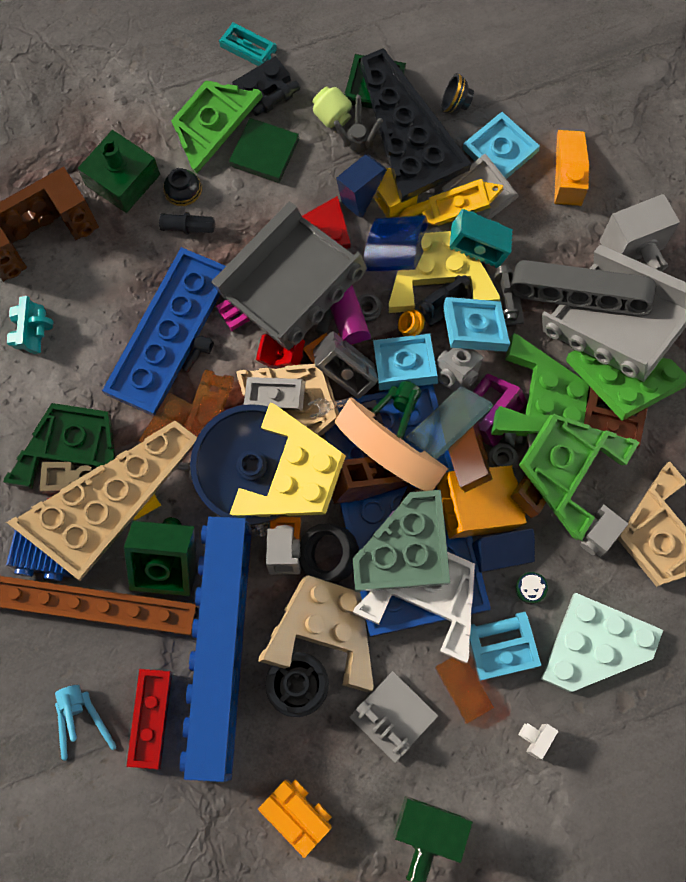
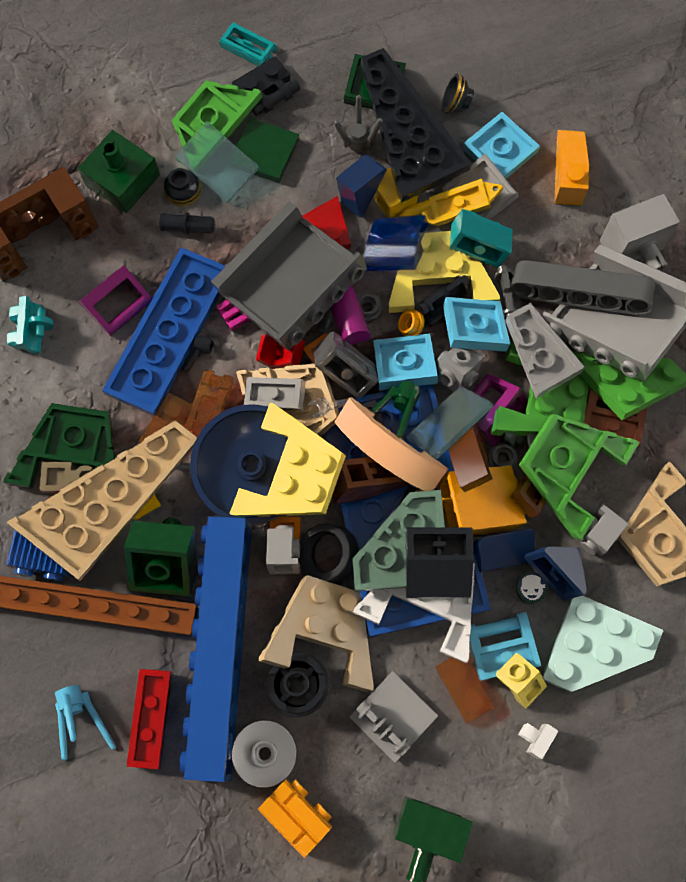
(104, 288): none -> magenta tile
(217, 162): none -> clear light blue piece
(248, 760): none -> white dish
(332, 105): yellowish green head -> none
(439, 562): none -> black slope
(522, 679): none -> light yellow bracket
(541, 351): none -> light grey wing
(560, 570): none -> dark blue slope

